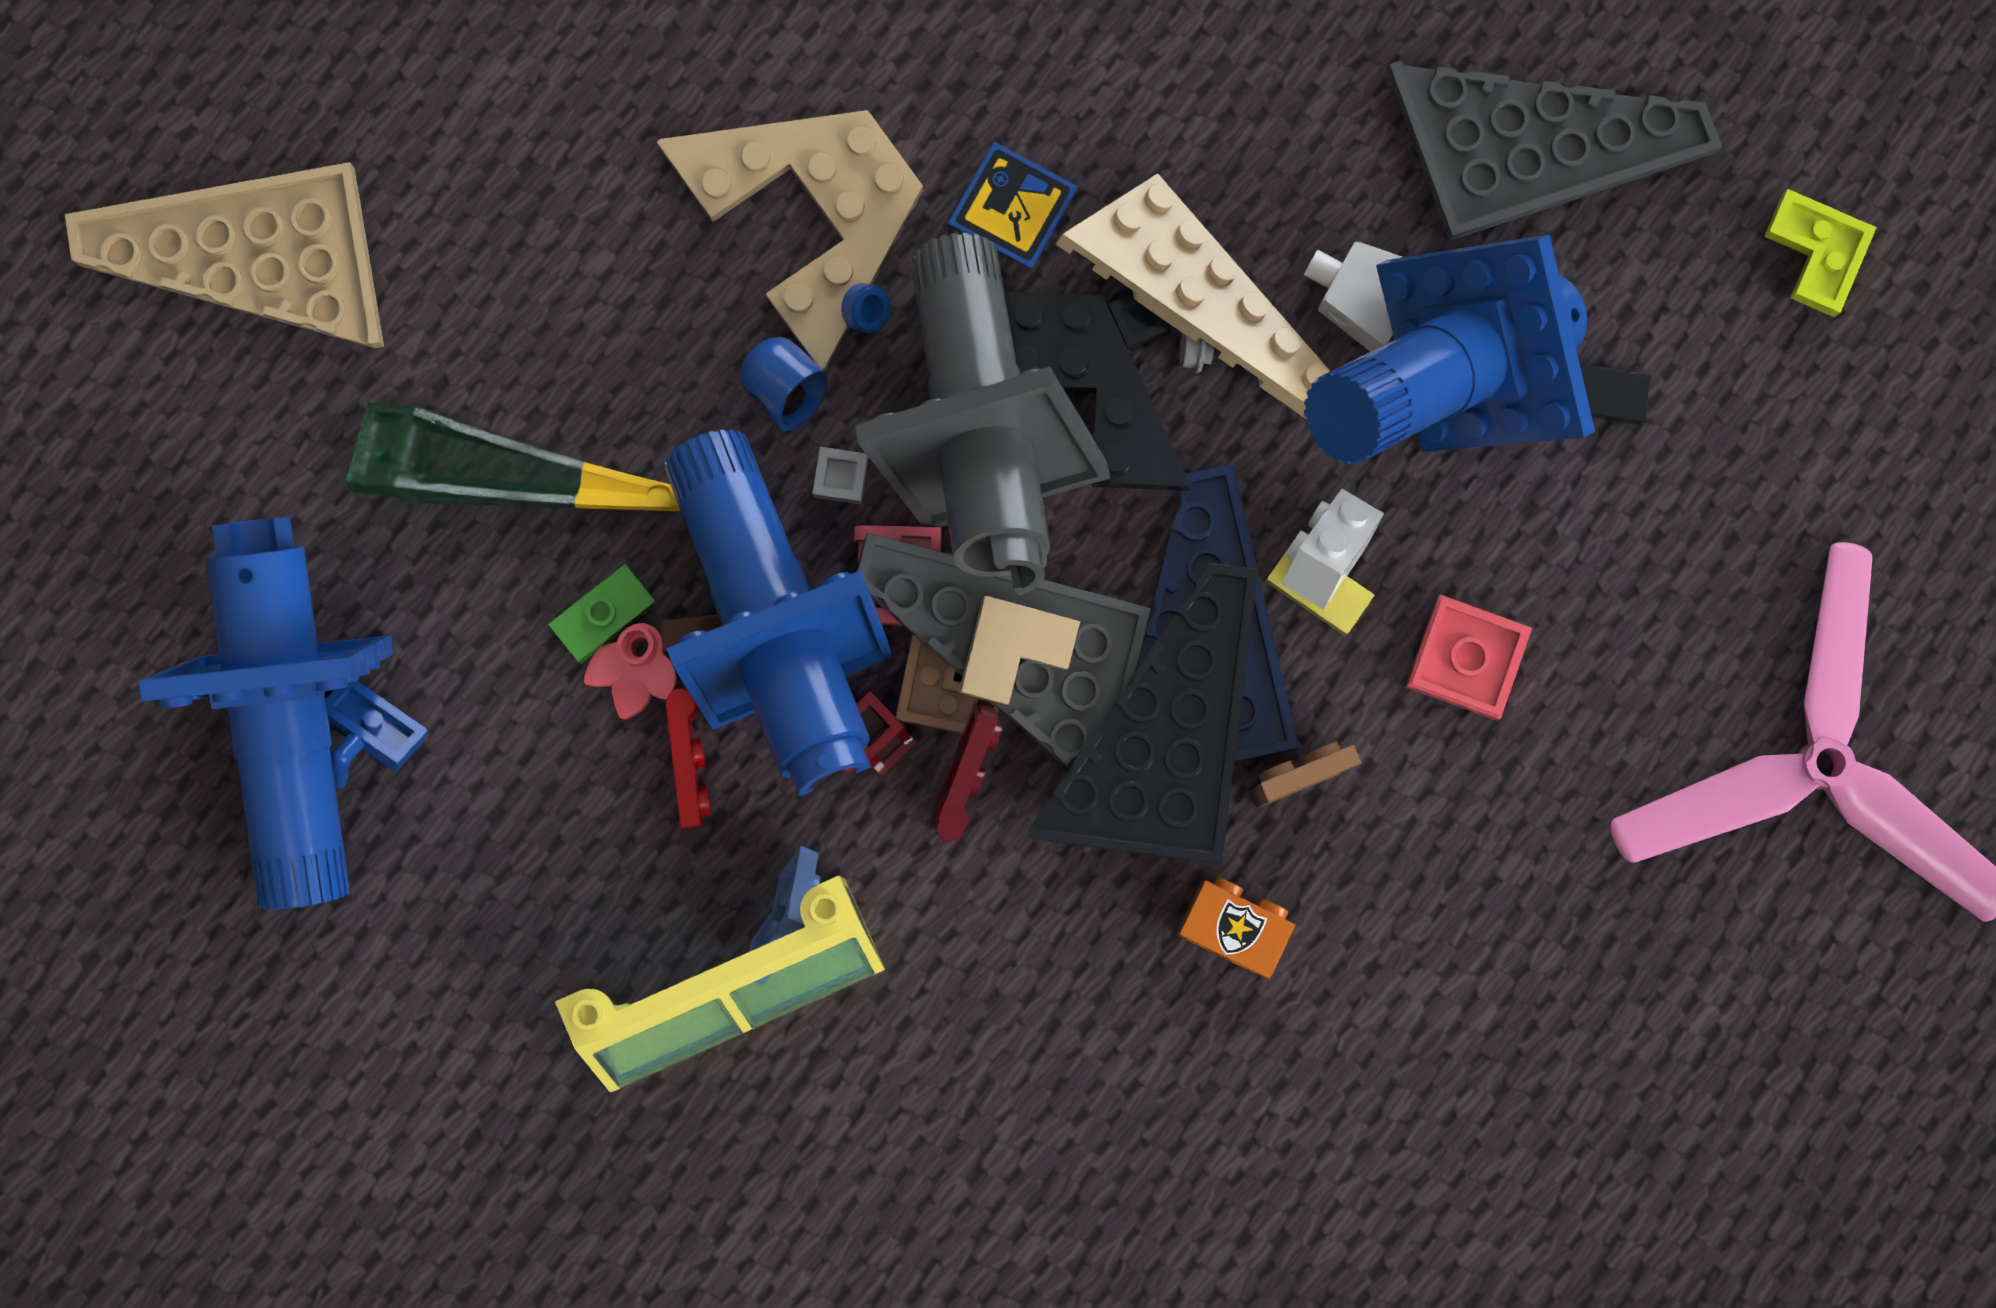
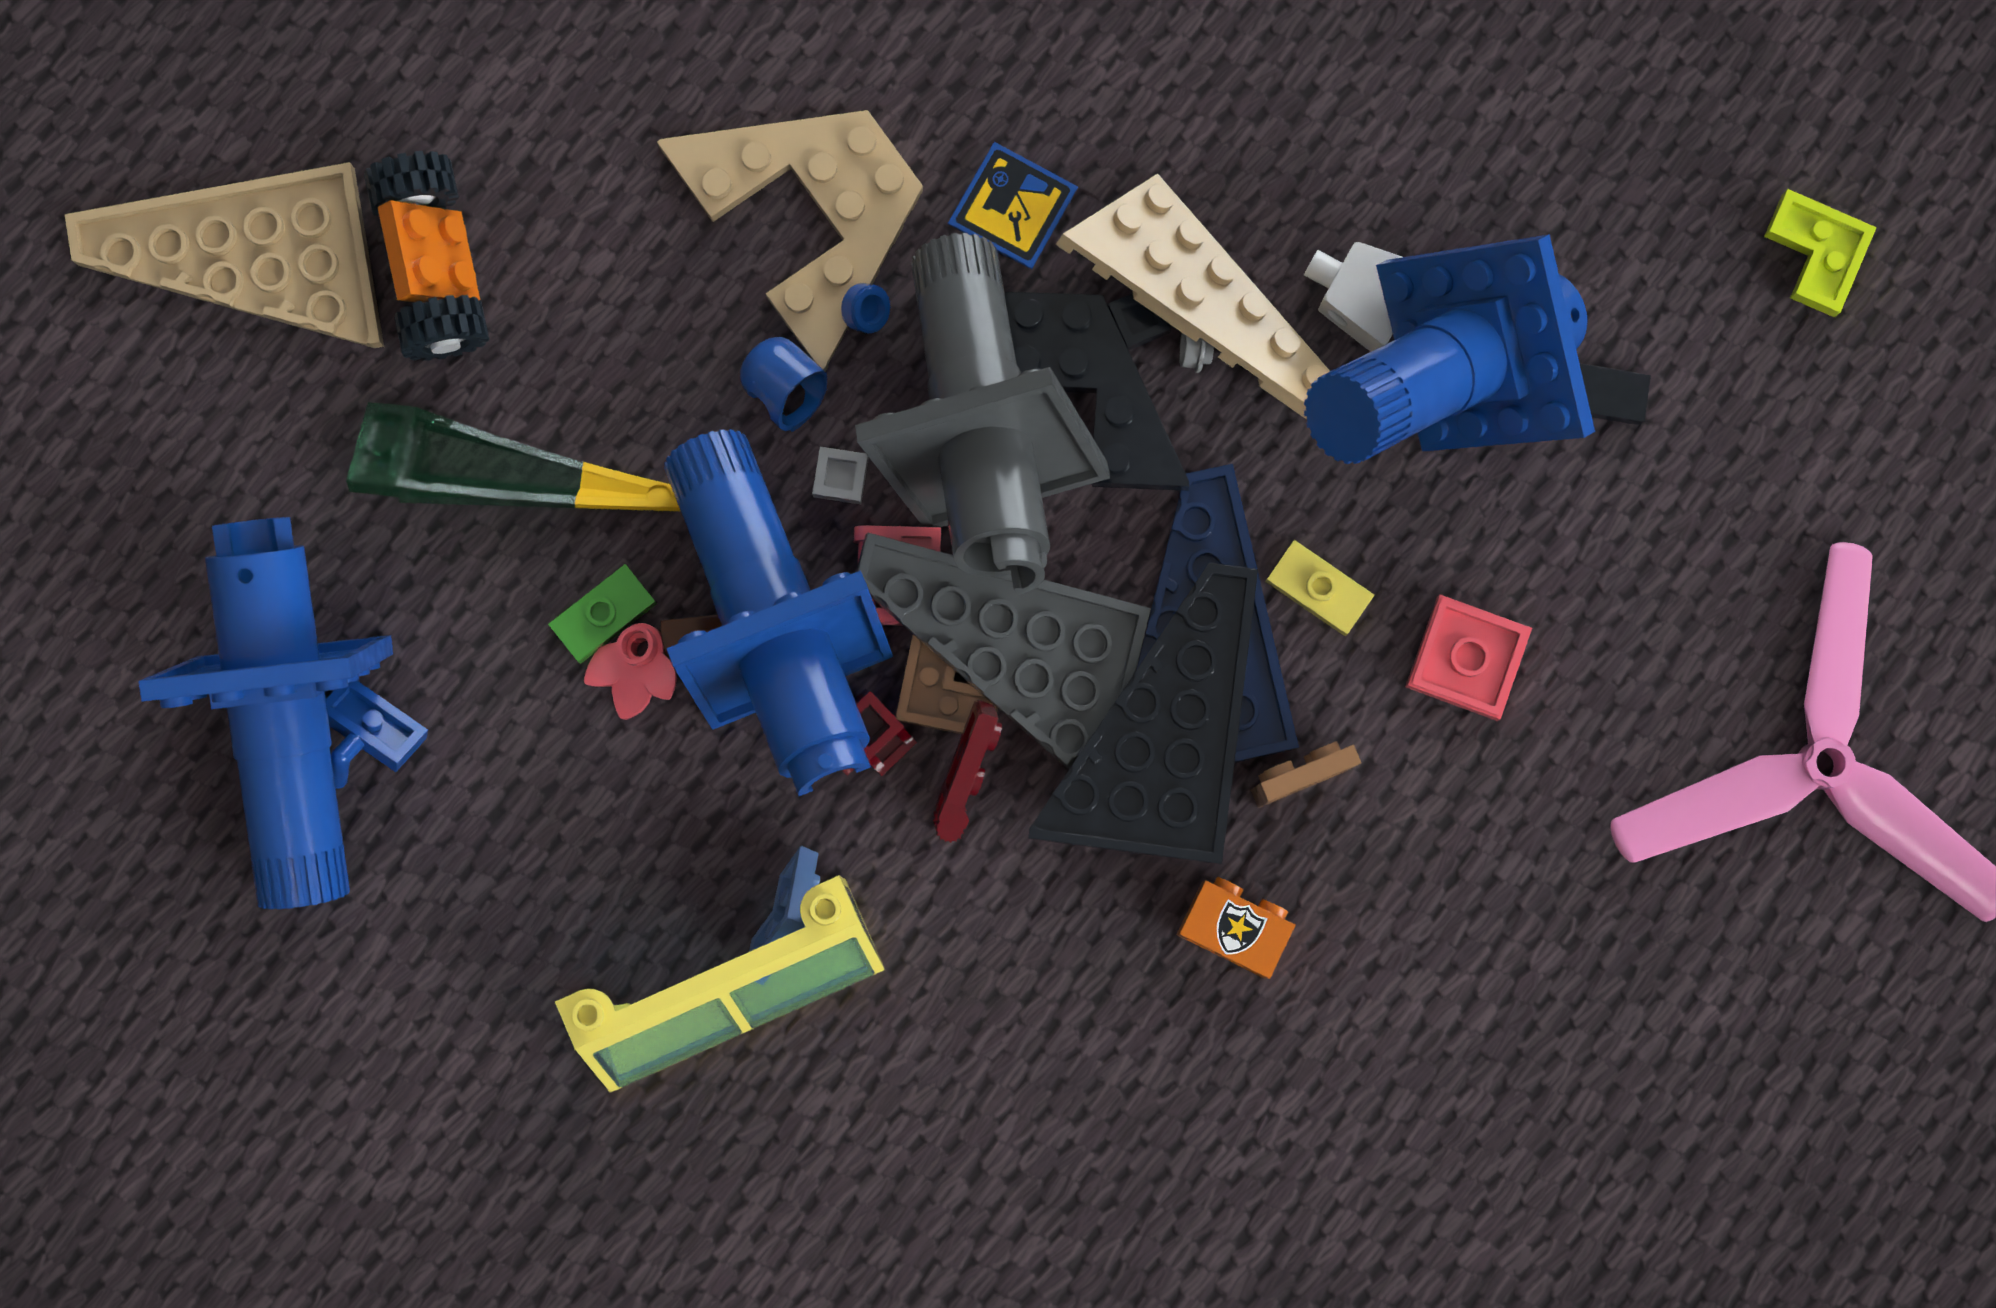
(427, 255): none -> plate
(687, 756): red plate -> none
(1005, 635): tan tile -> none
(1331, 548): white brick -> none
(1523, 147): dark grey wing -> none

